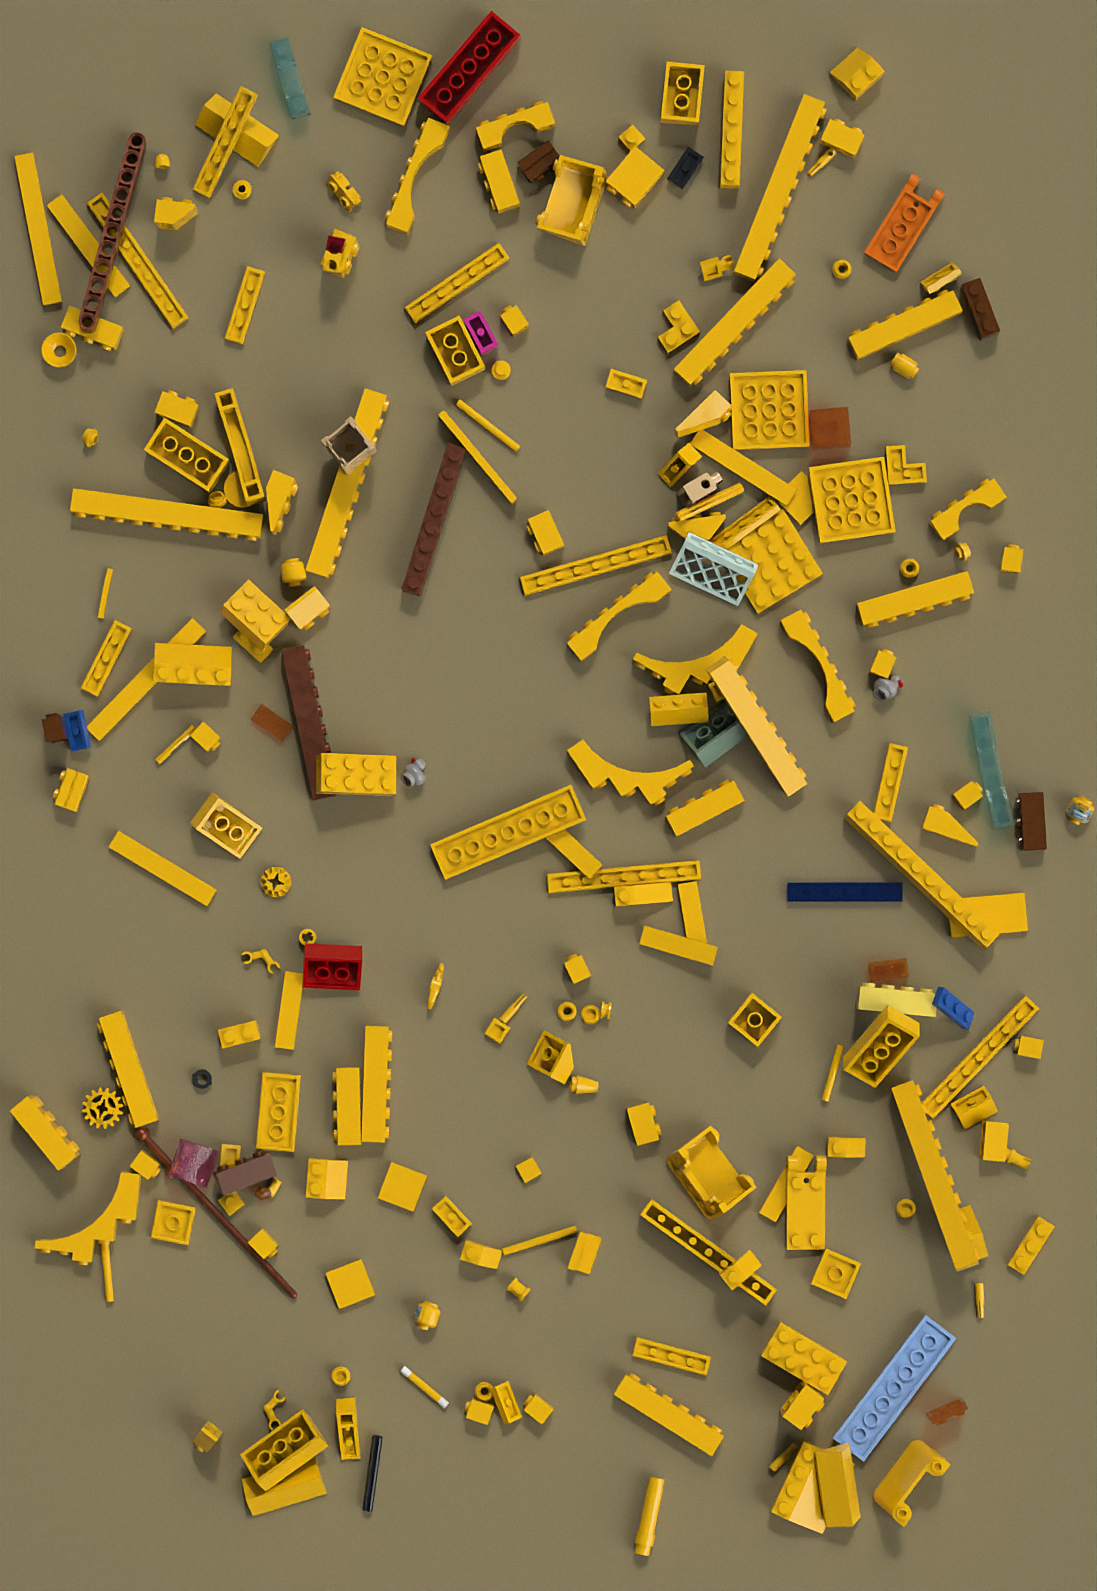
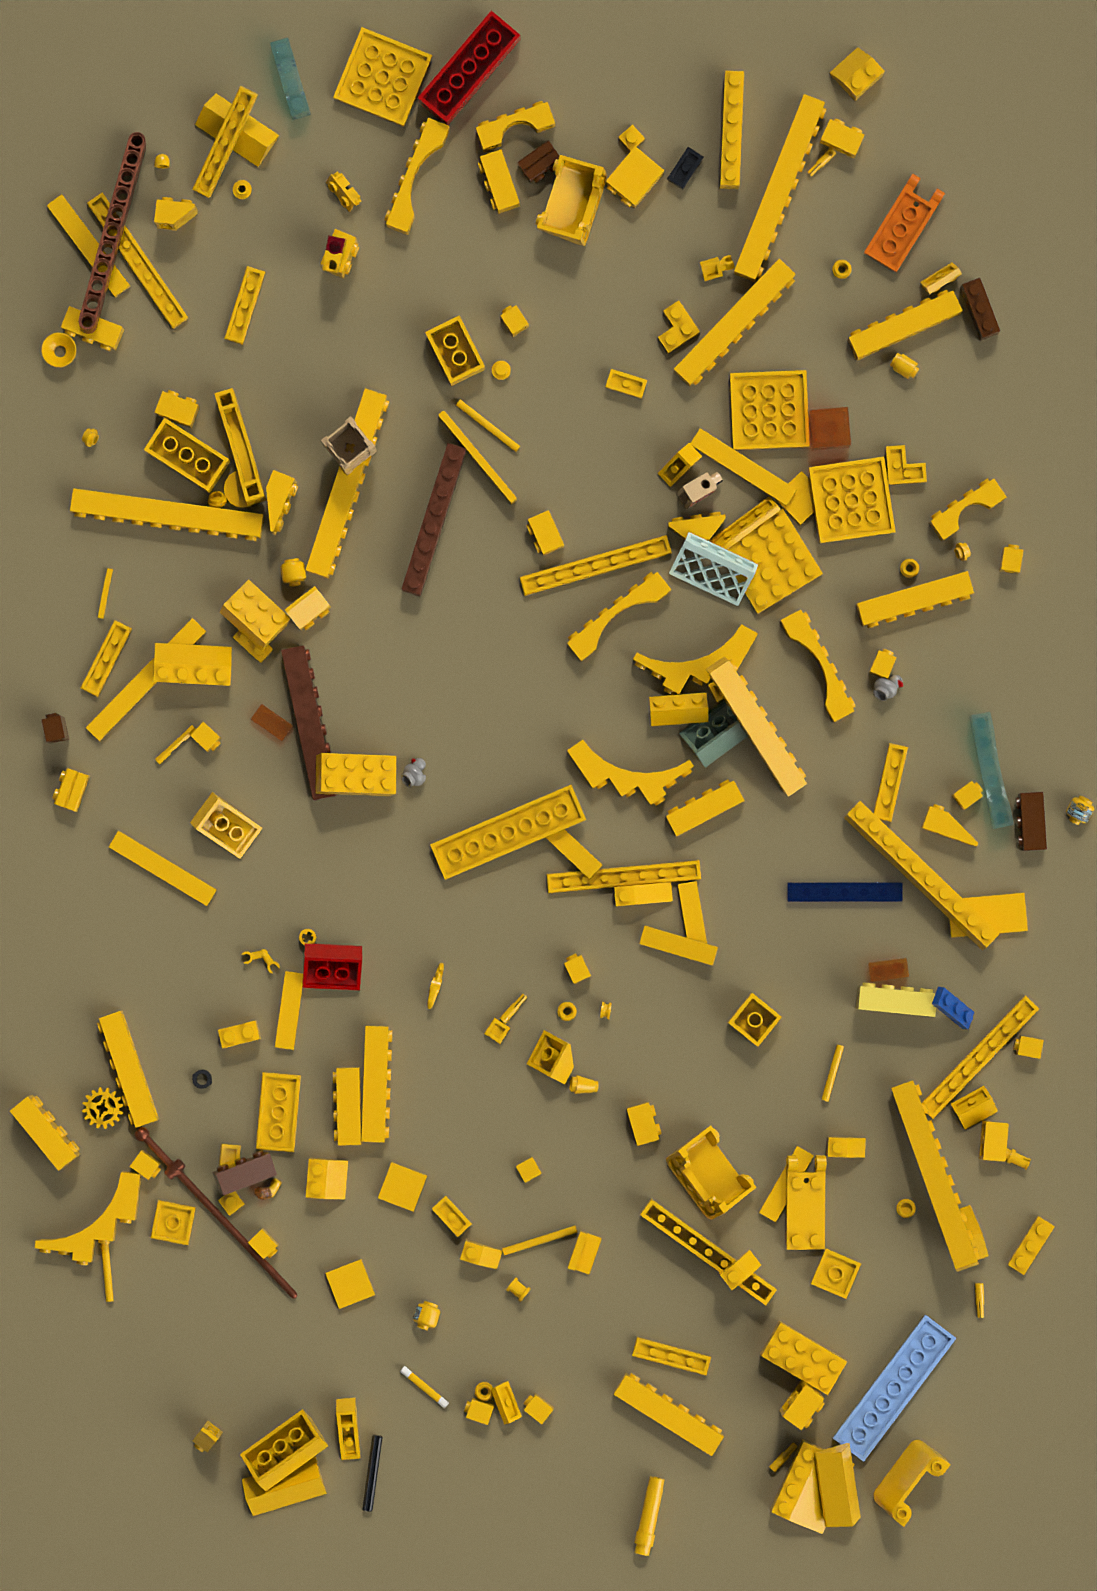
(38, 229): yellow tile -> none
(77, 730): blue plate -> none
(193, 1163): clear pink slope -> none
(268, 1408): yellow arm -> none
(280, 890): yellow gear -> none
(340, 1376): yellow plate -> none
(456, 283): yellow tile -> none
(480, 333): dark pink brick -> none
(590, 1014): yellow plate -> none
(682, 93): yellow brick -> none
(706, 415): yellow slope -> none
(709, 502): yellow axle -> none
(881, 1046): yellow brick -> none
(940, 1414): clear orange plate -> none

